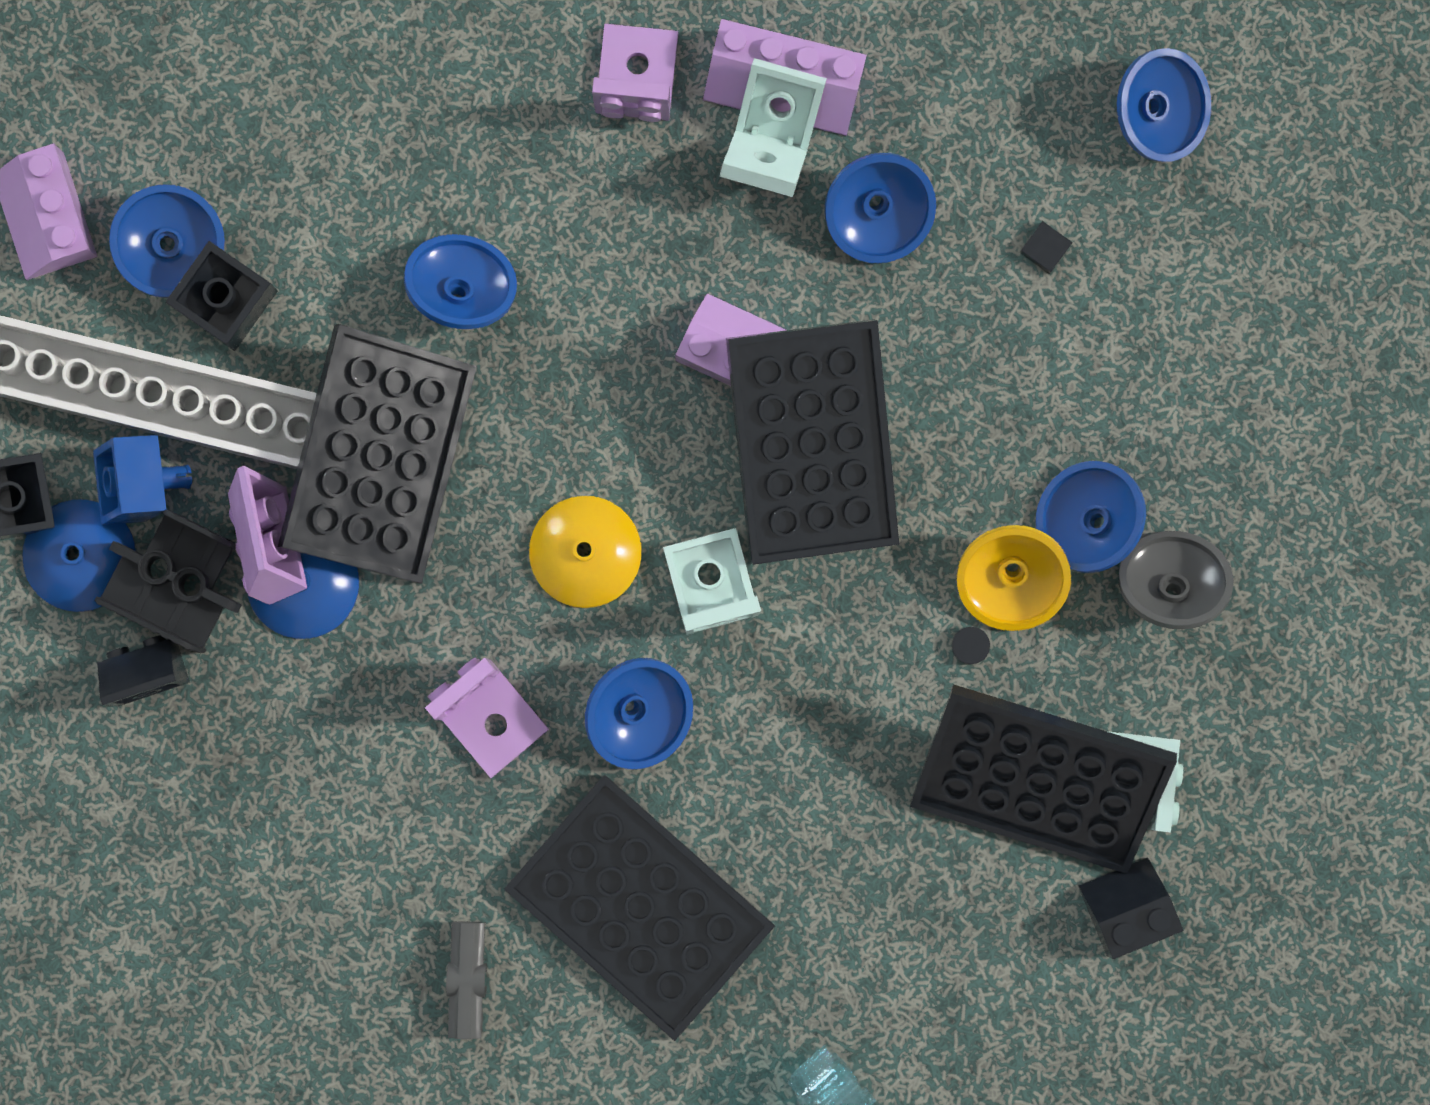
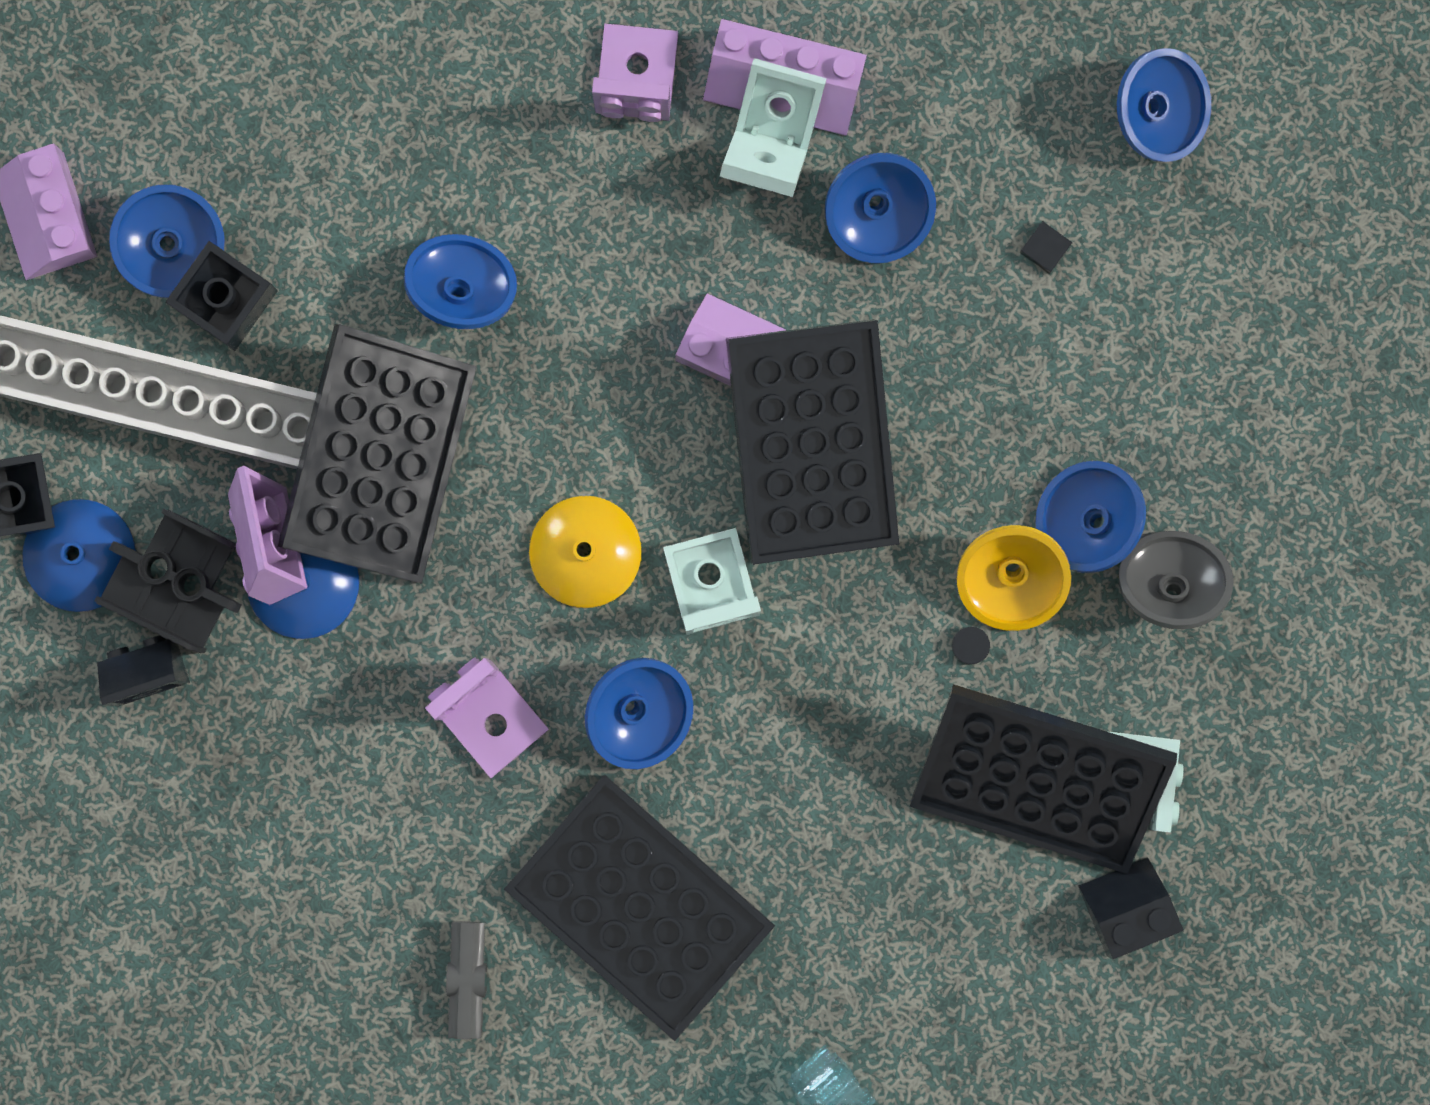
(133, 480): blue brick -> none

